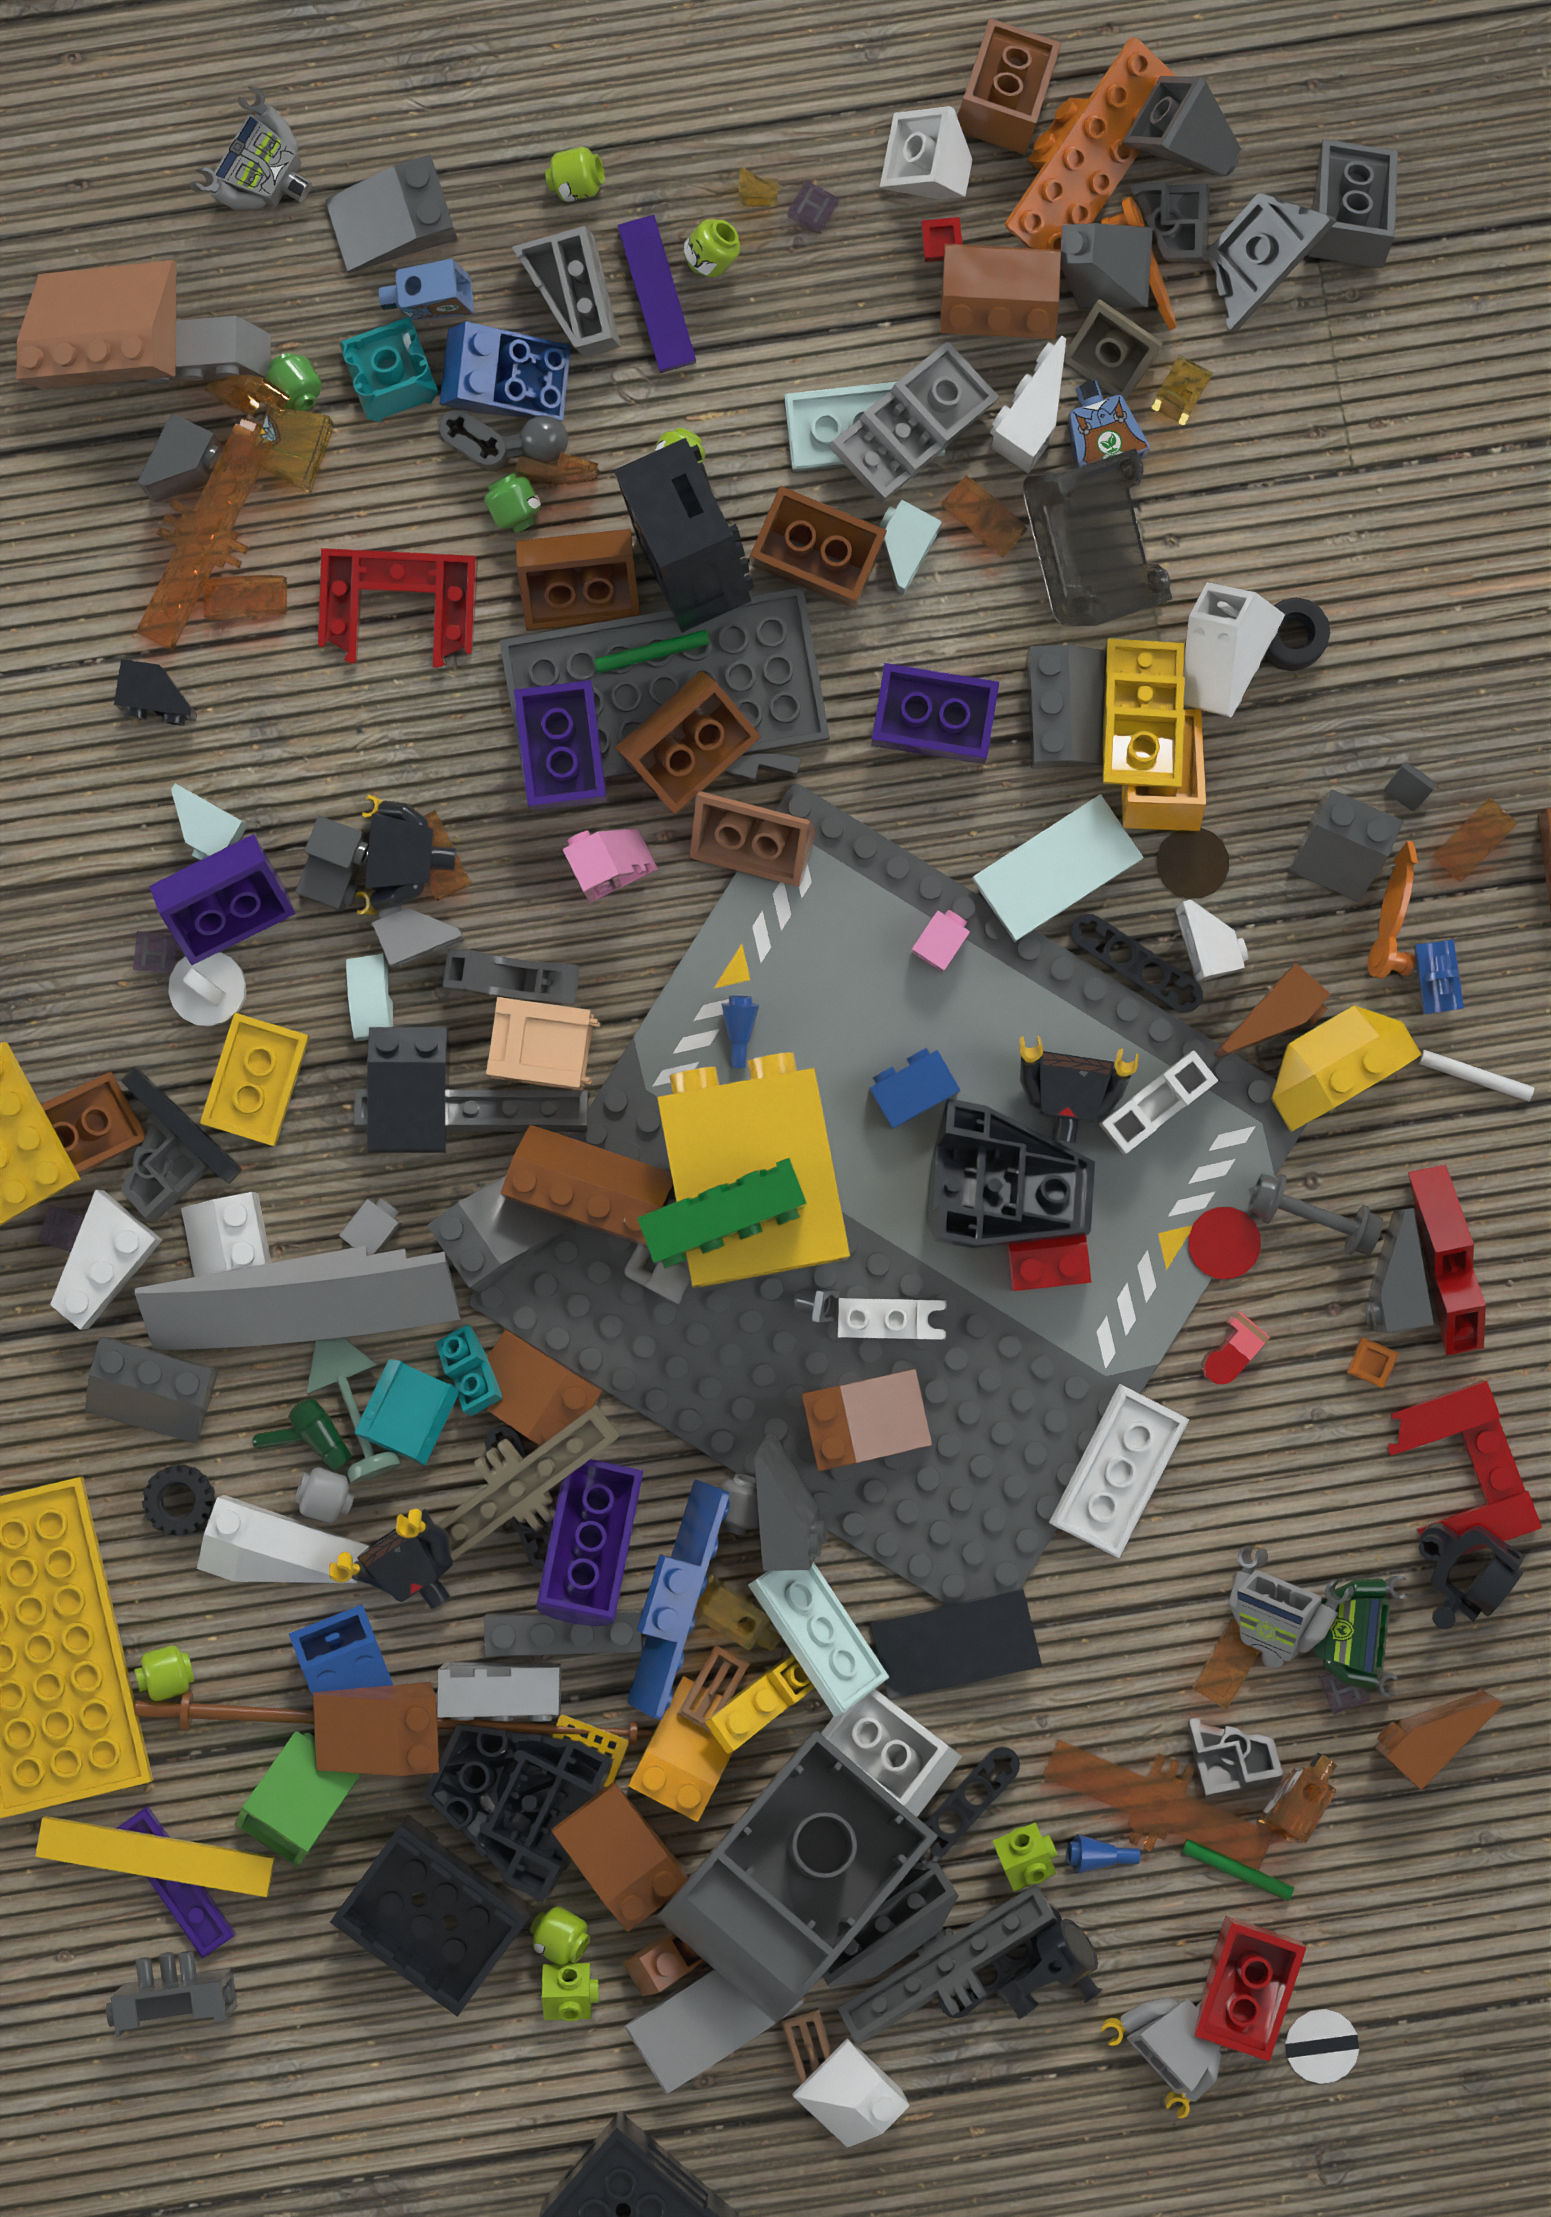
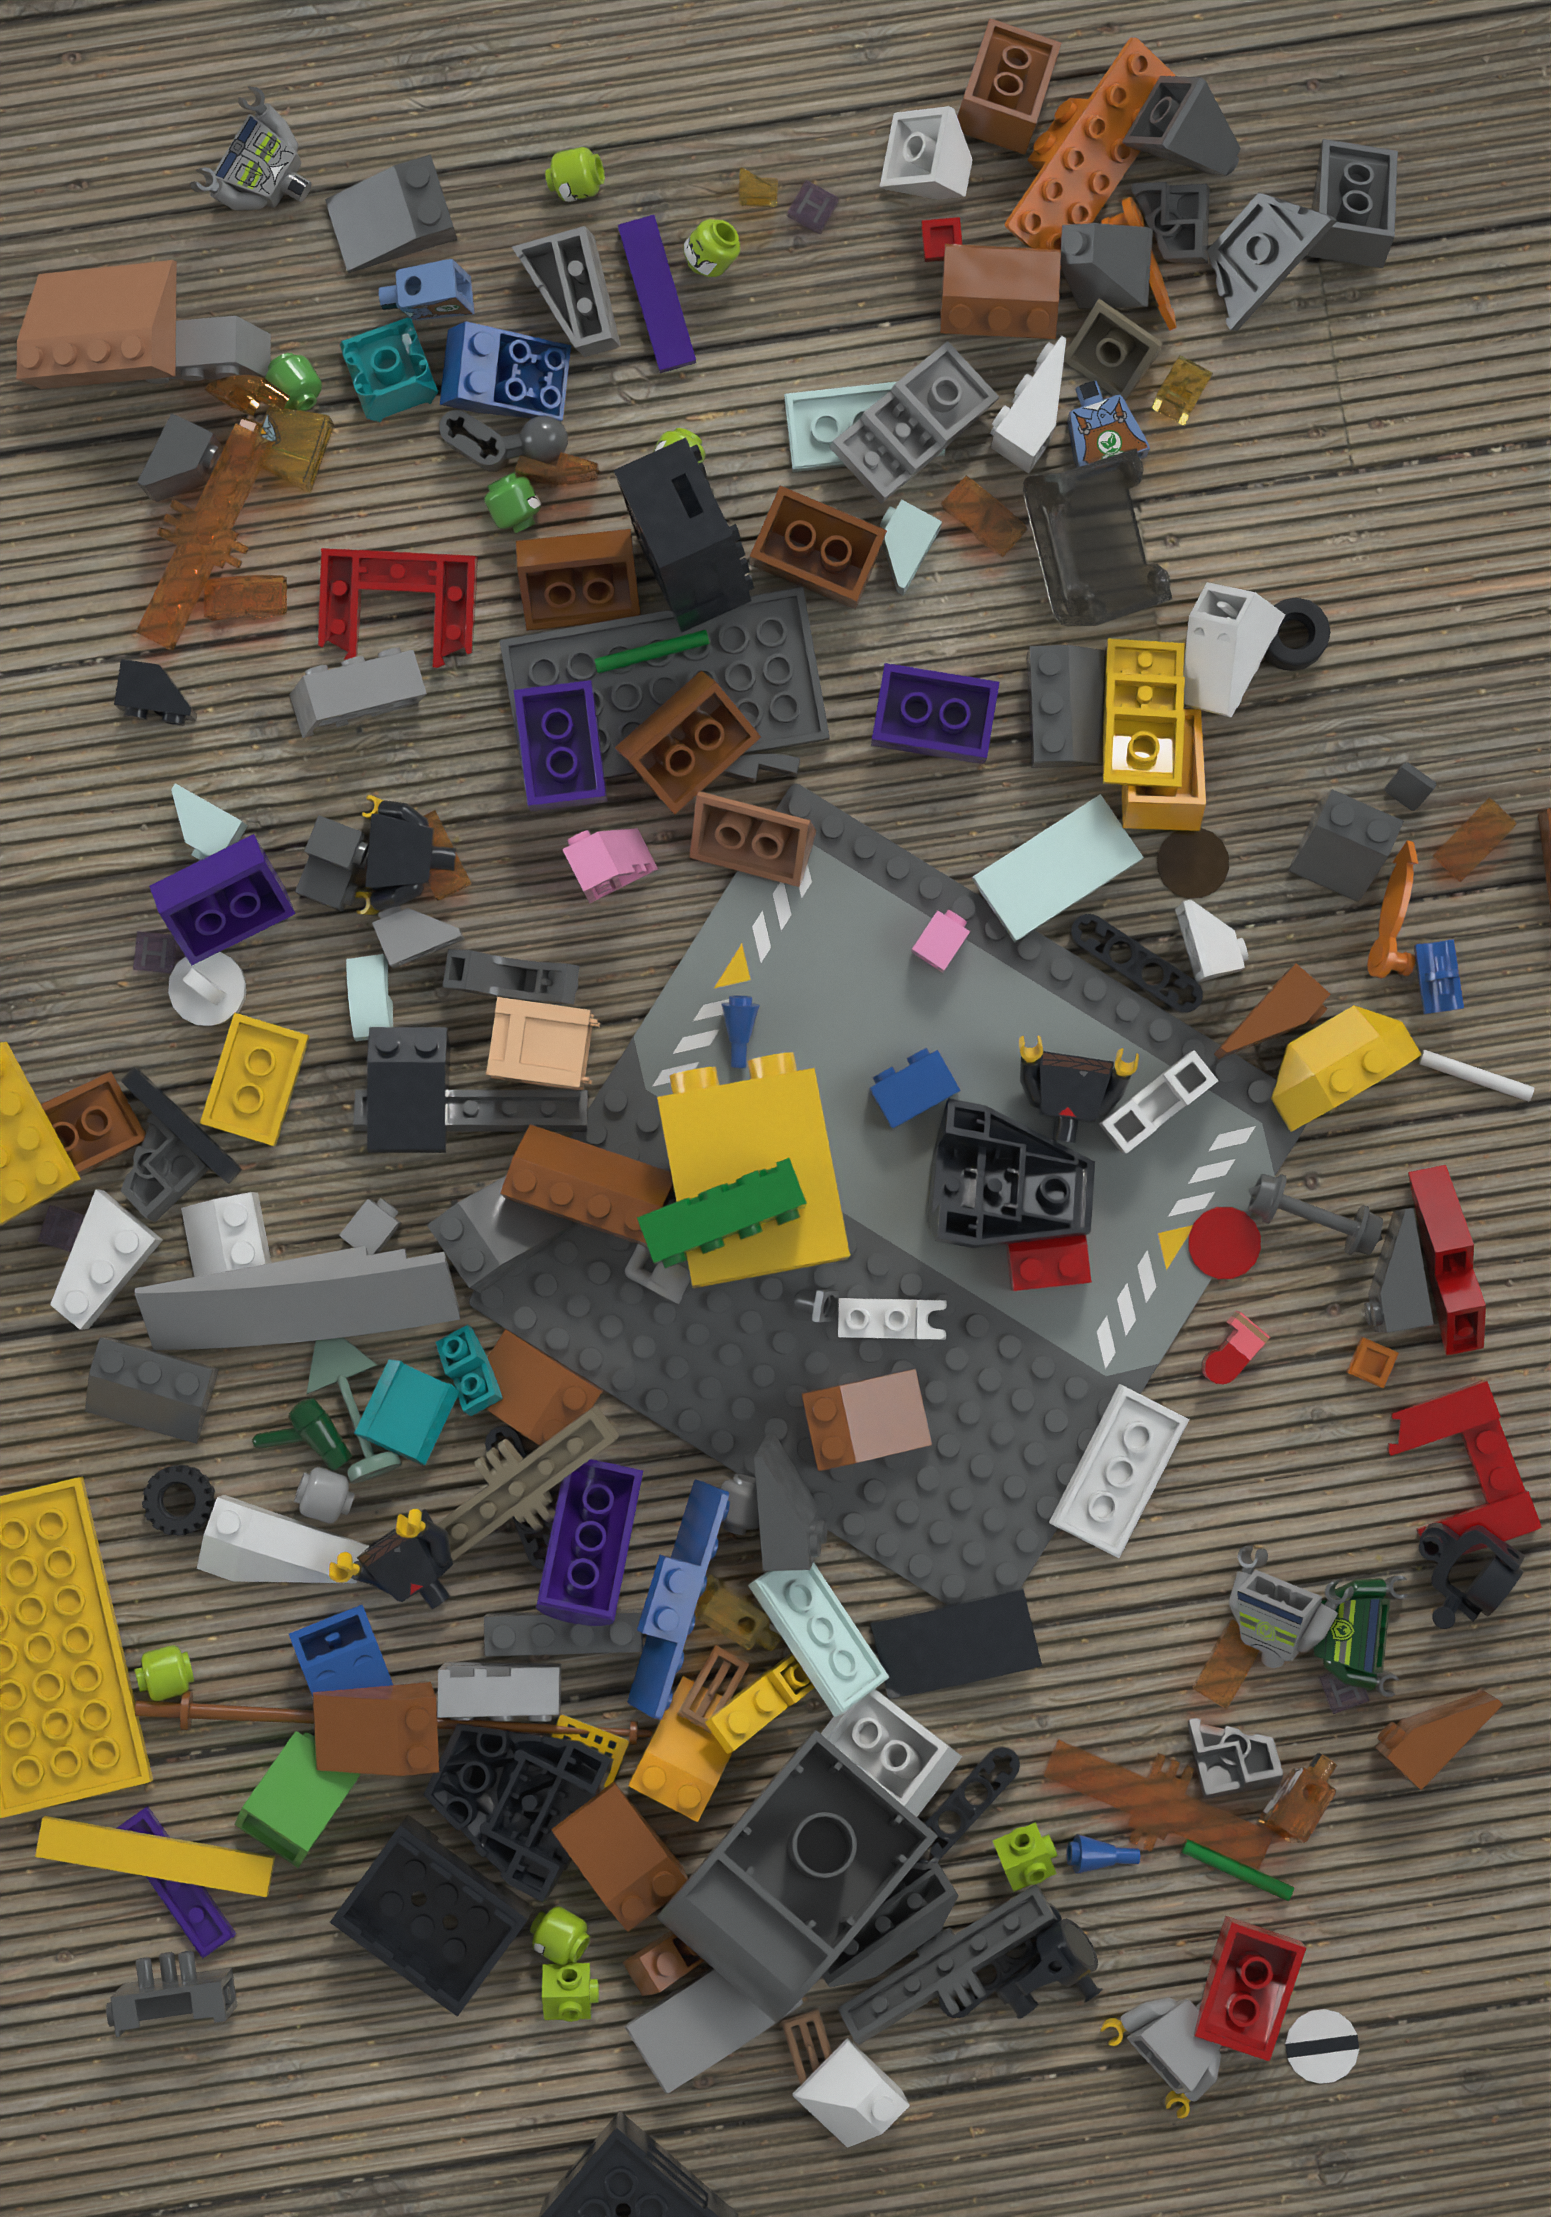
(357, 689): none -> light grey wedge

